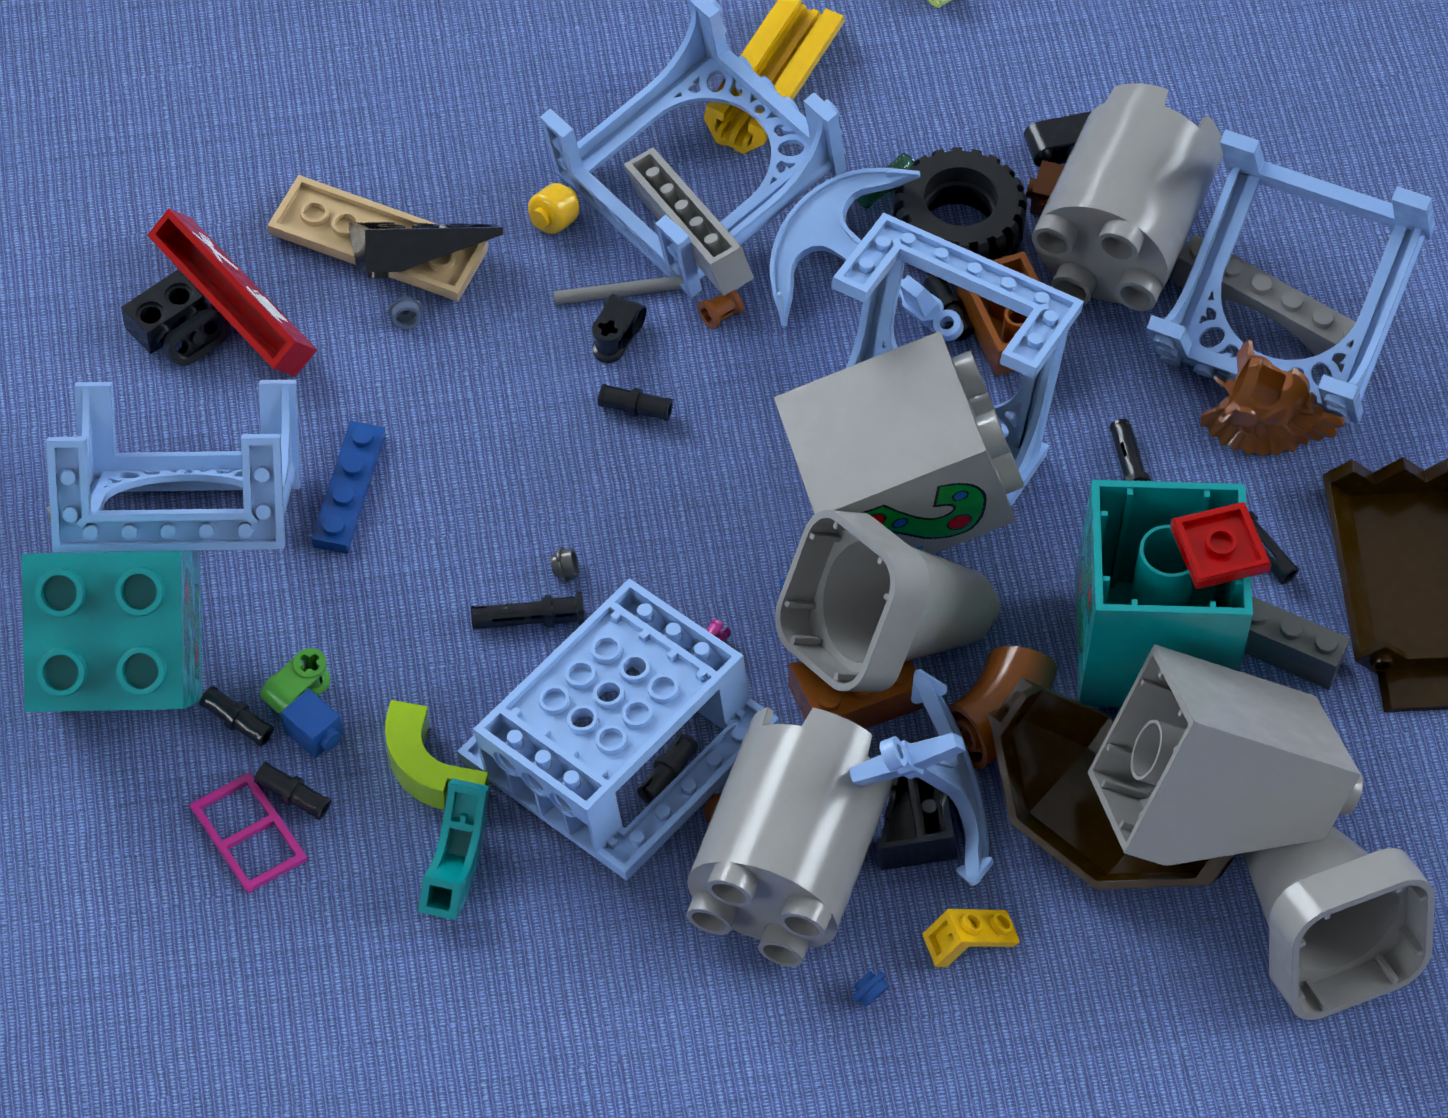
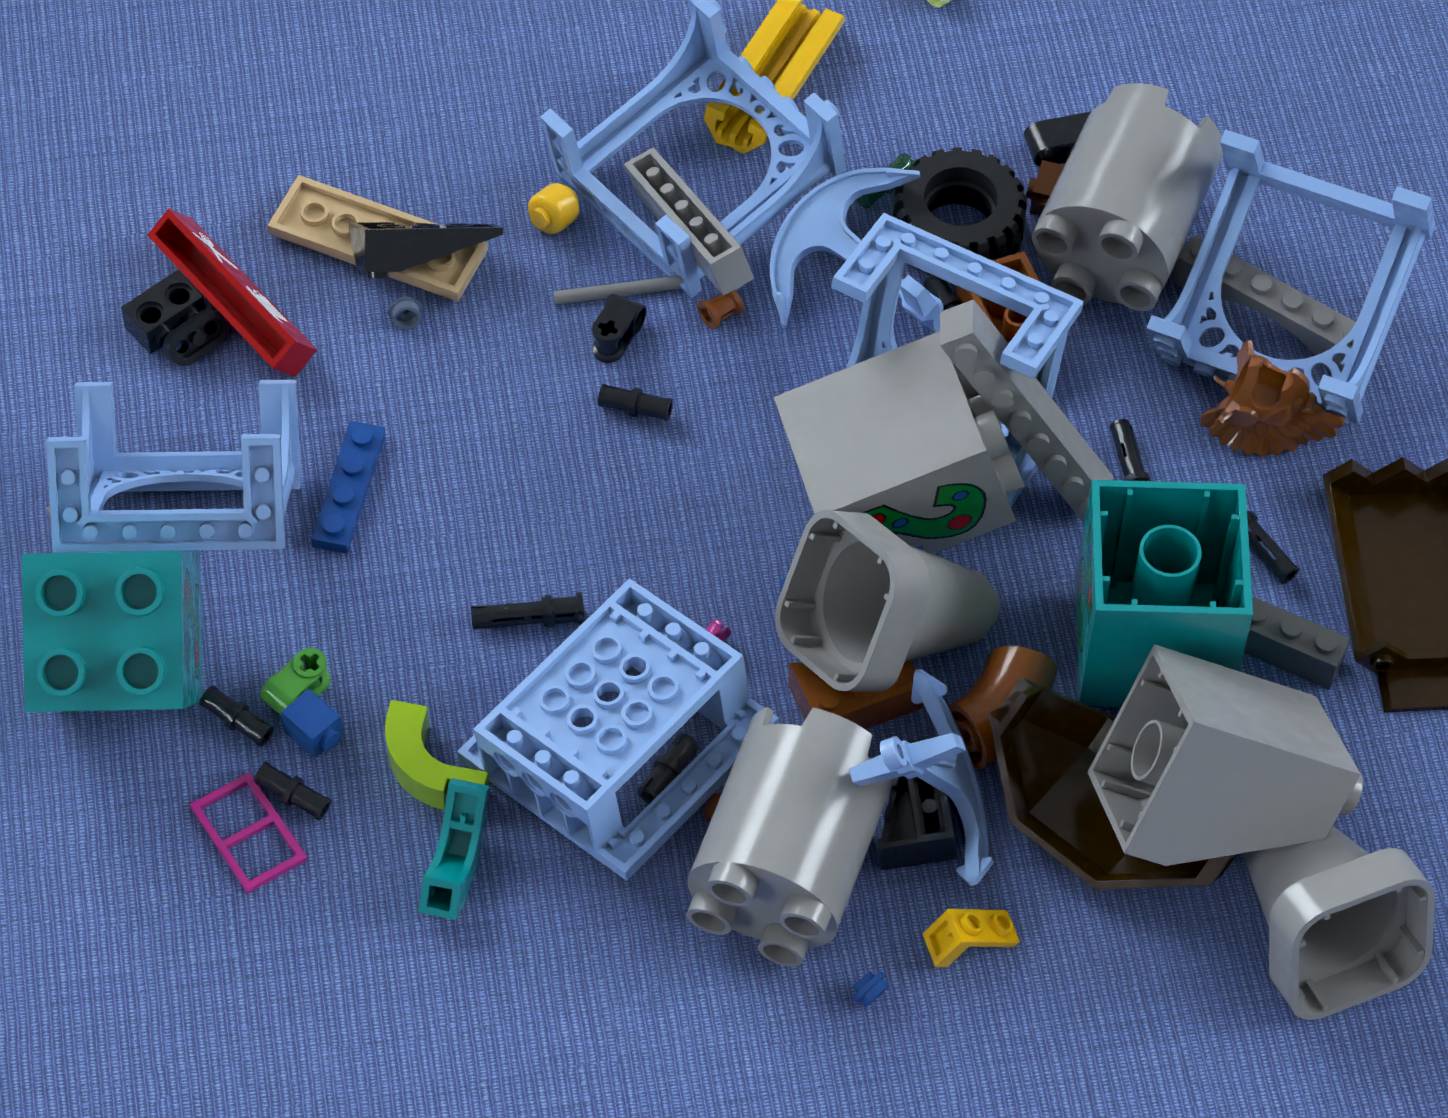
(565, 563): dark grey plate -> none
(1021, 405): none -> light grey brick
(1220, 545): red tile -> none

